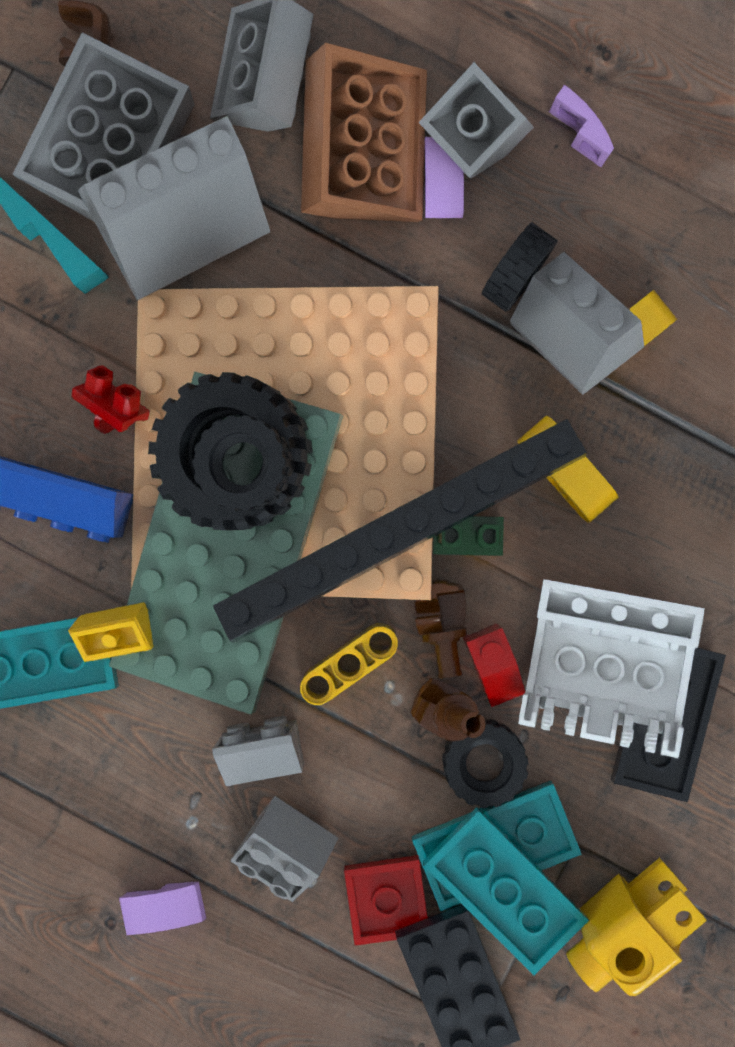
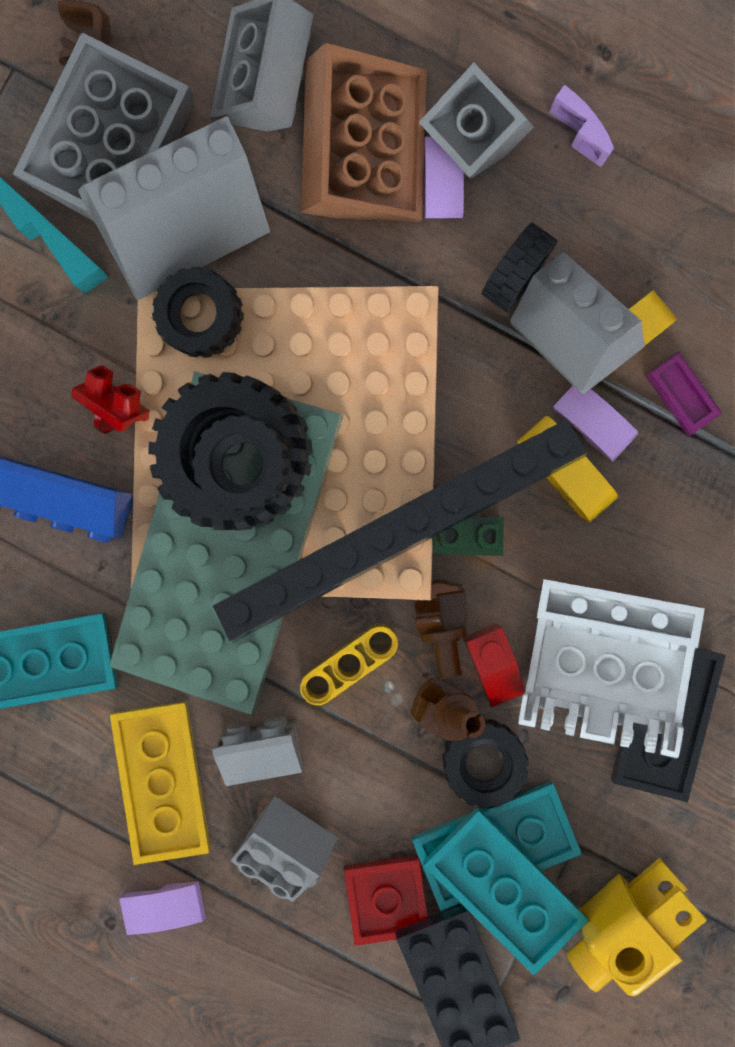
(112, 632): yellow slope -> none
(160, 782): none -> yellow plate
(169, 303): none -> black tyre
(596, 421): none -> lavender slope
(683, 394): none -> magenta tile

